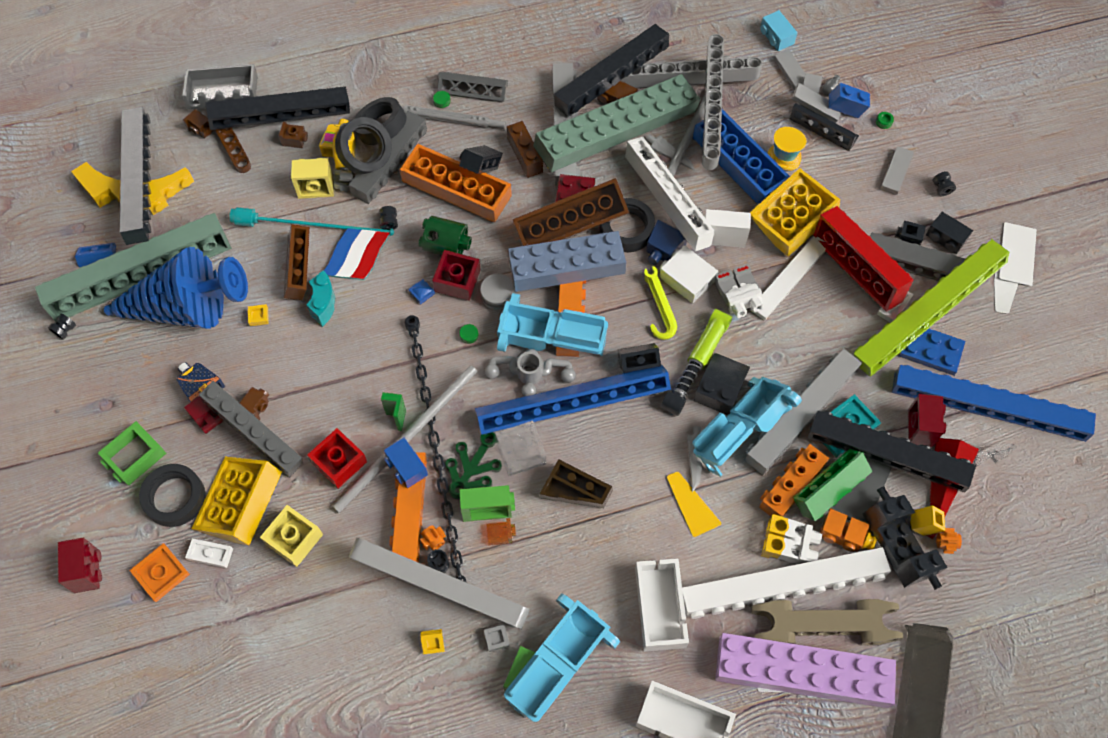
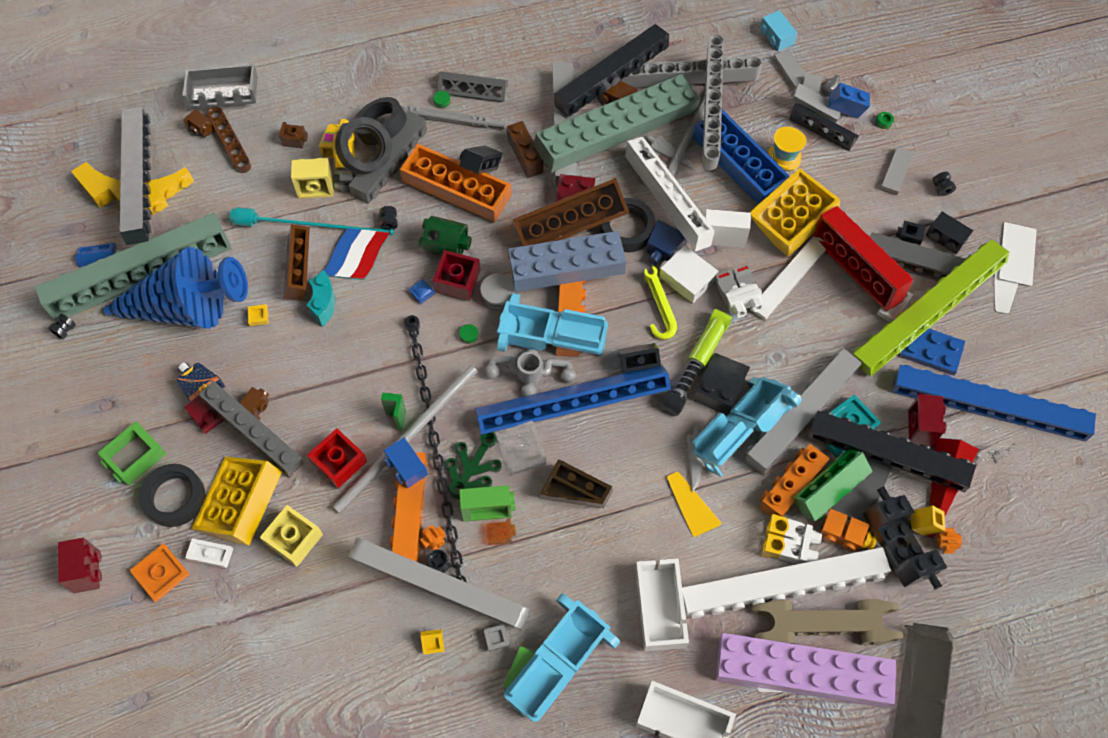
(277, 108): black brick -> none

